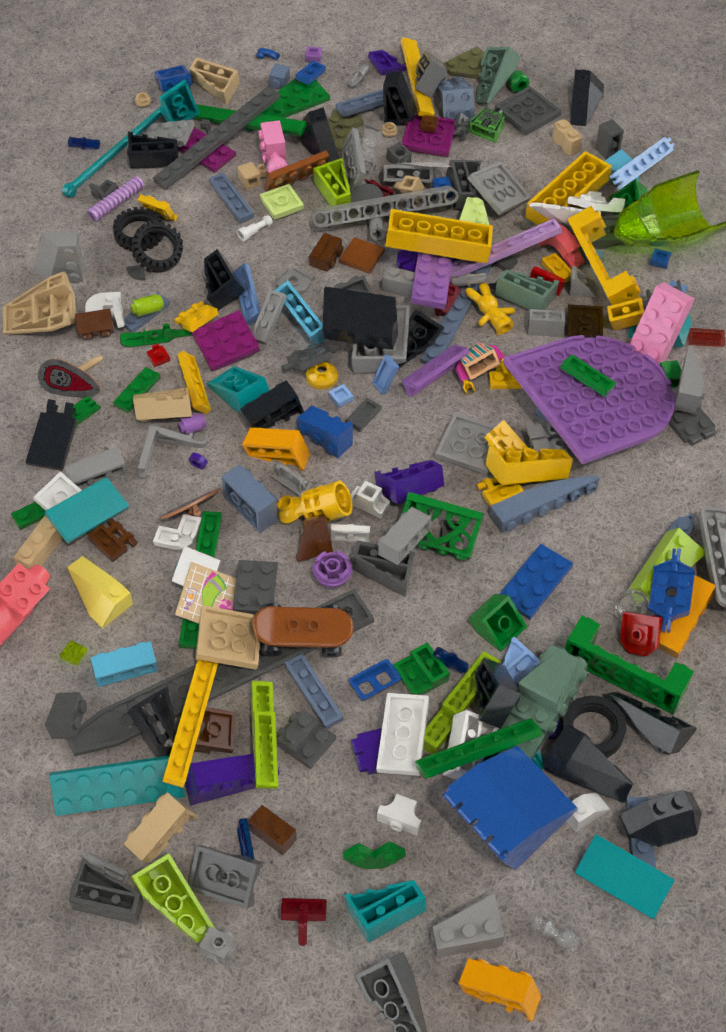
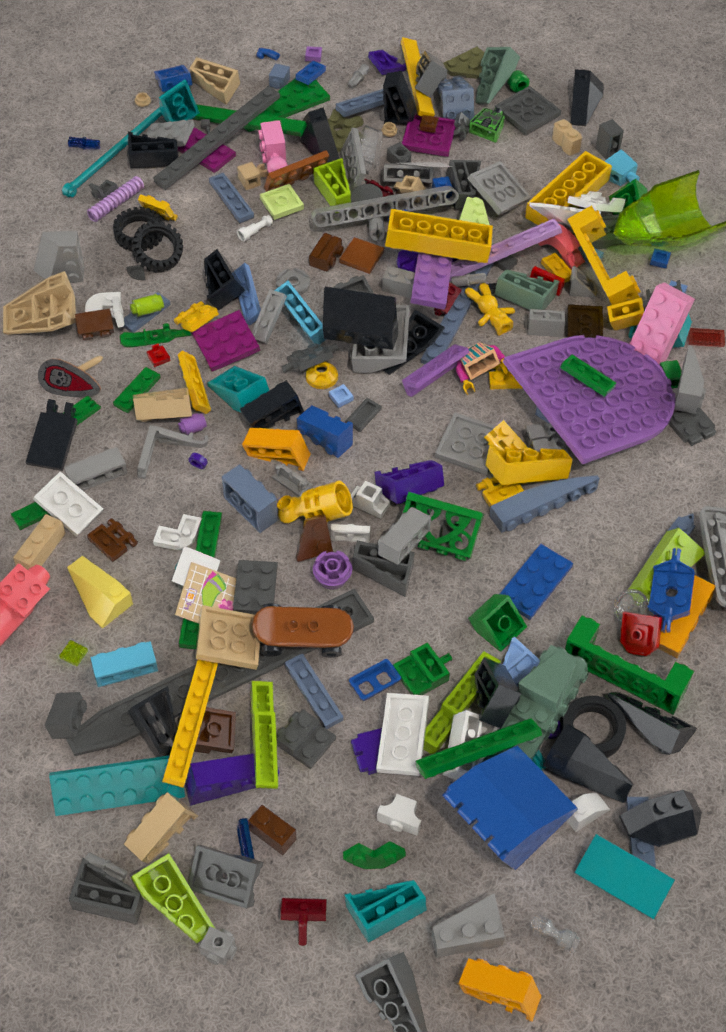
(86, 510): teal tile -> none
(194, 511): nougat shield -> none
(385, 374): medium blue tile -> none
(451, 660): clear blue axle -> none
(642, 162): light blue hinge -> none

